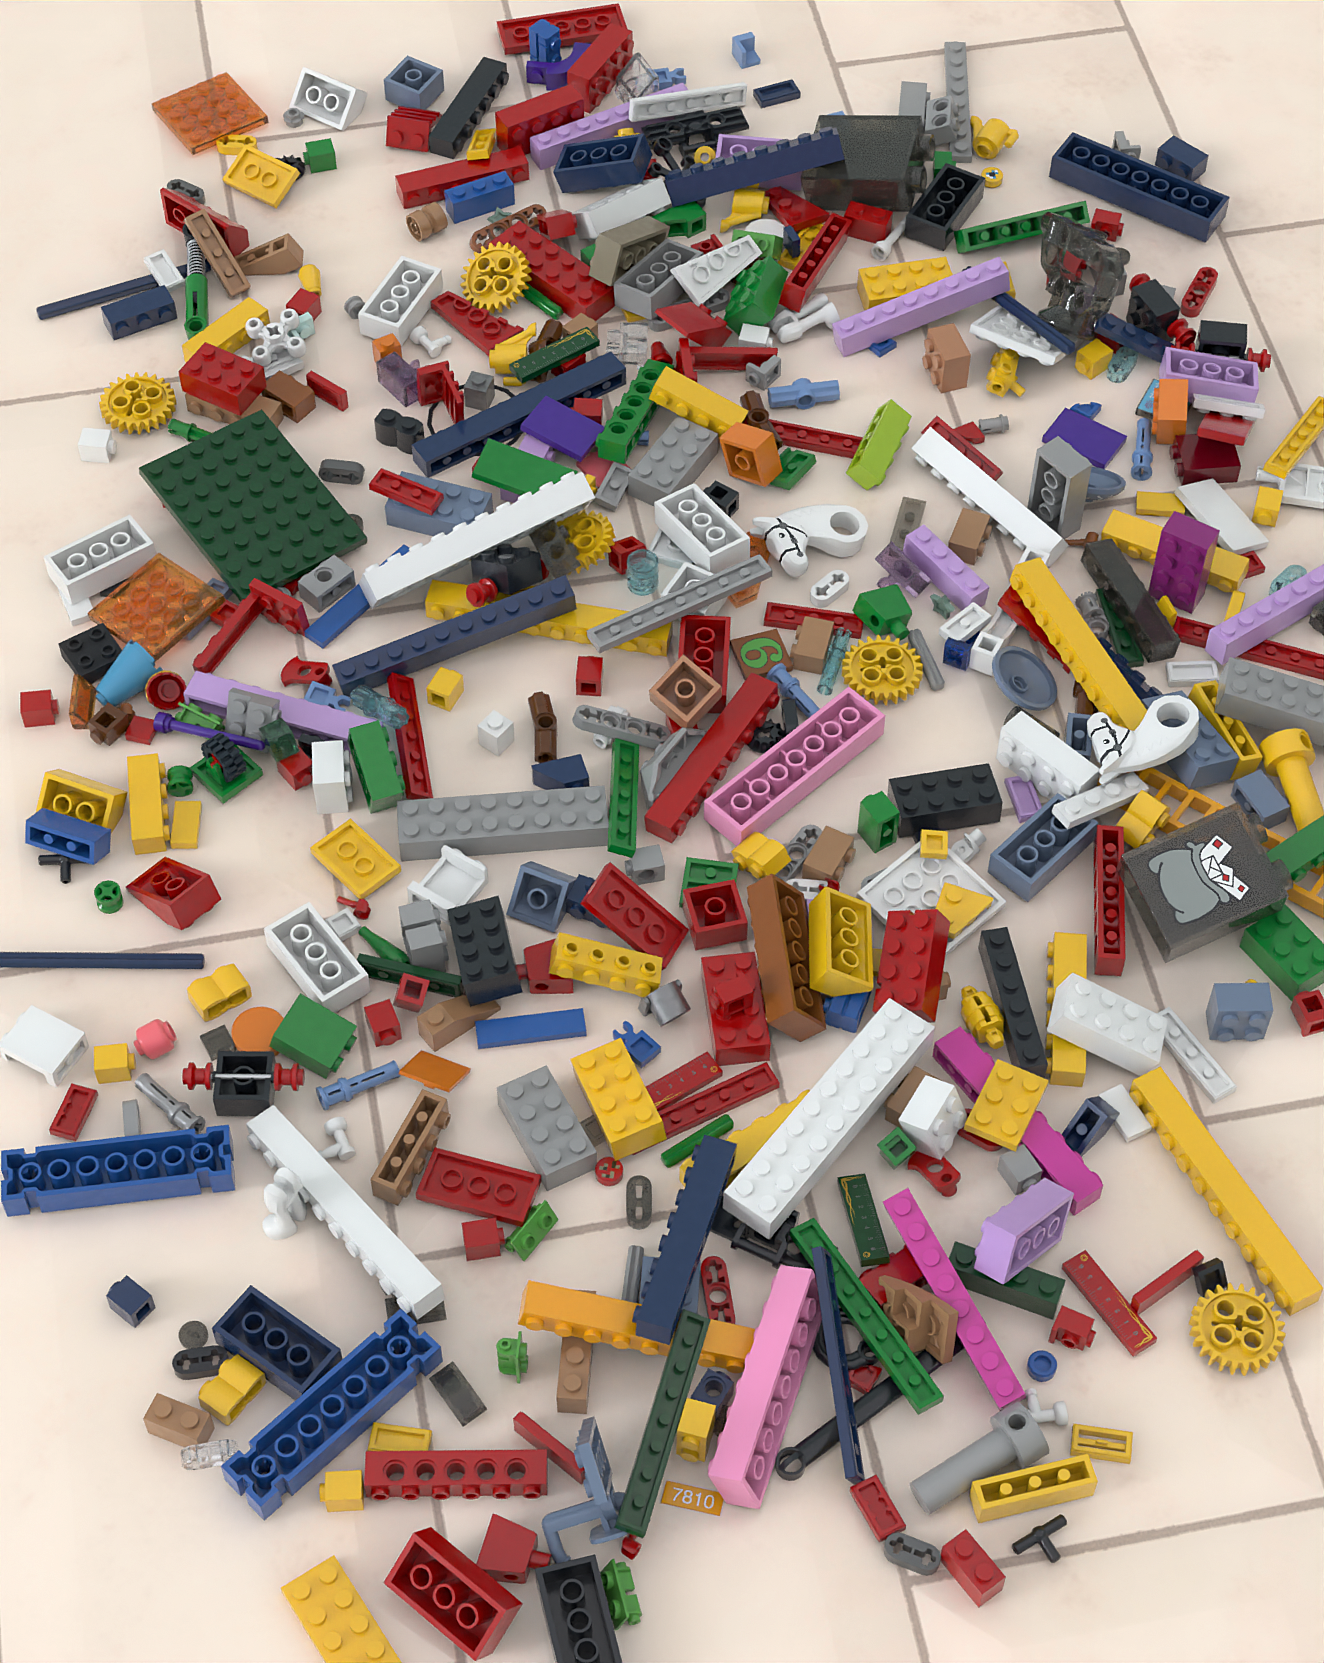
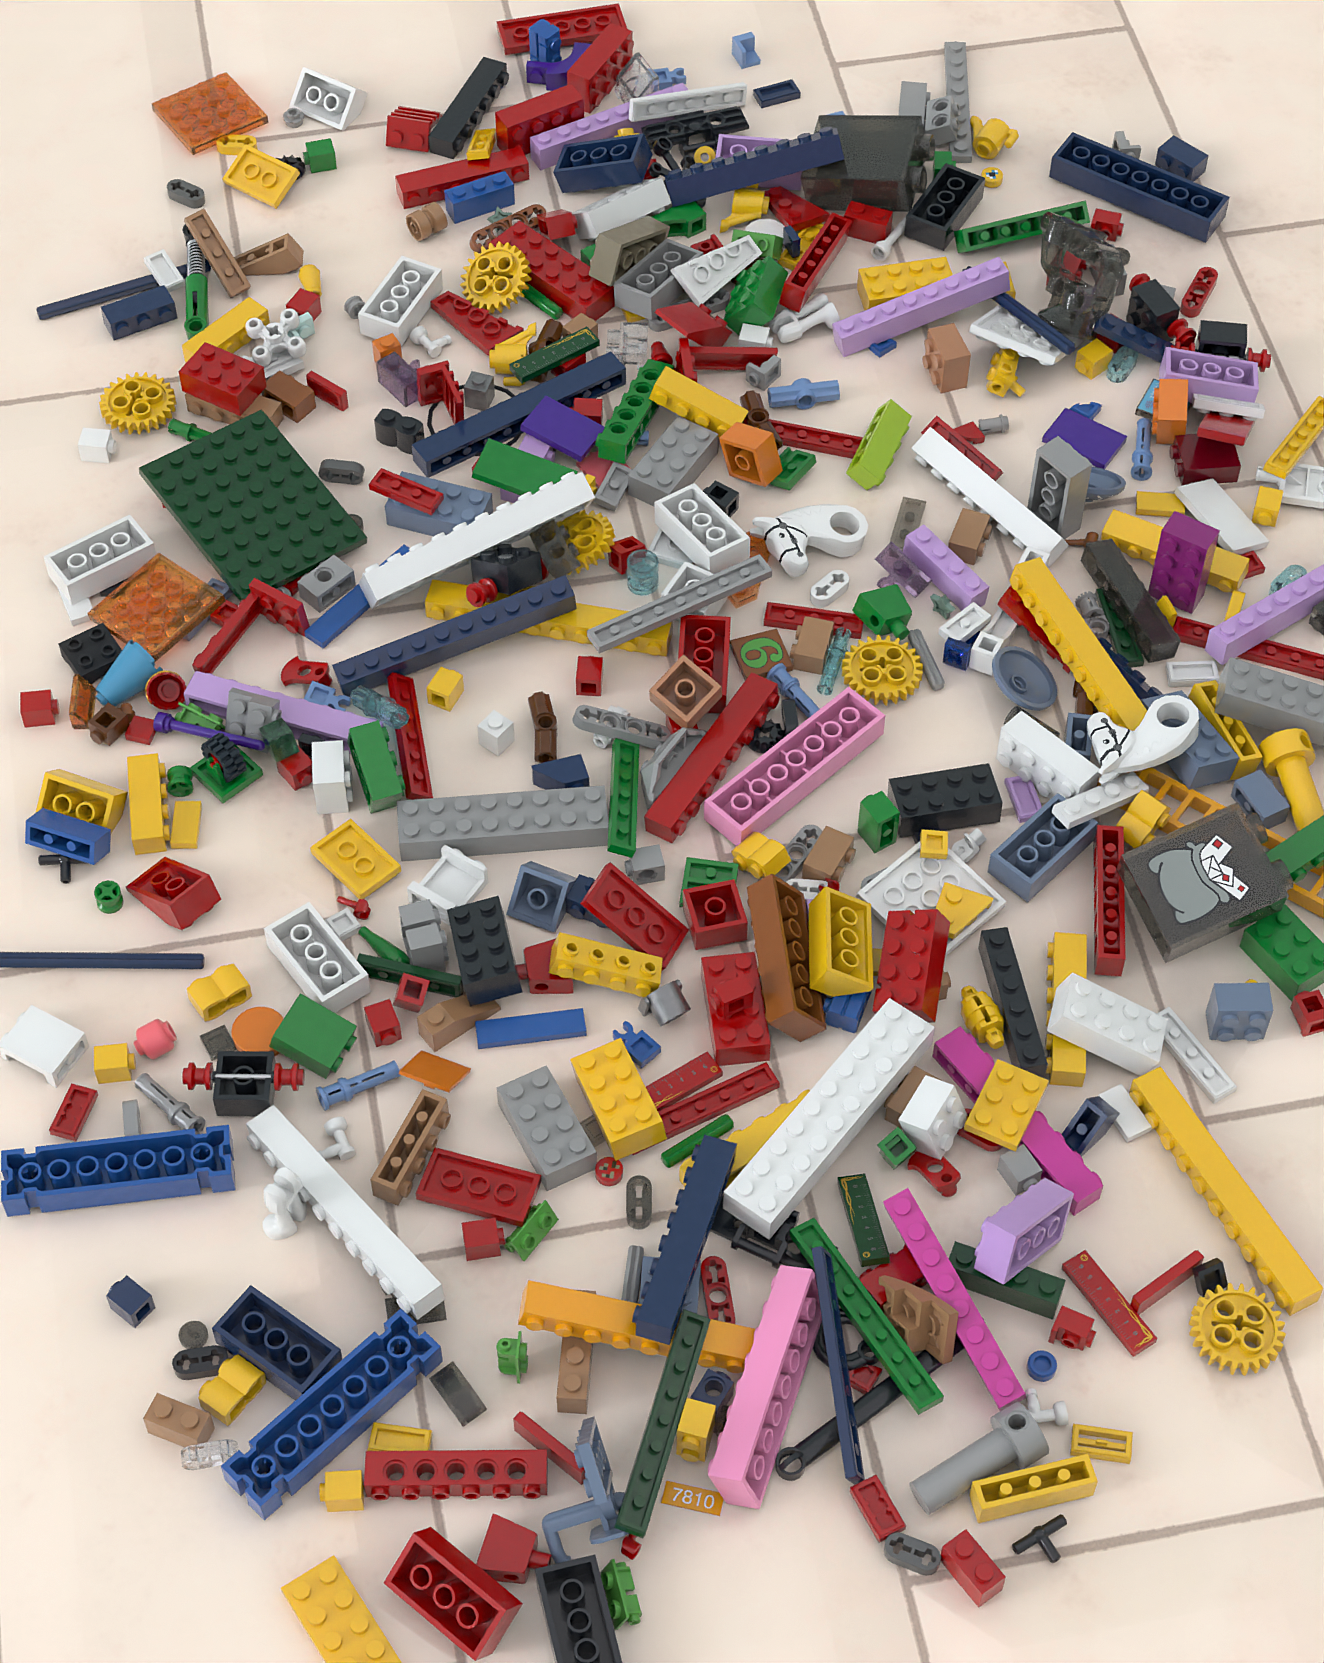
(179, 206): red slope -> none
(414, 84): sand blue brick -> none

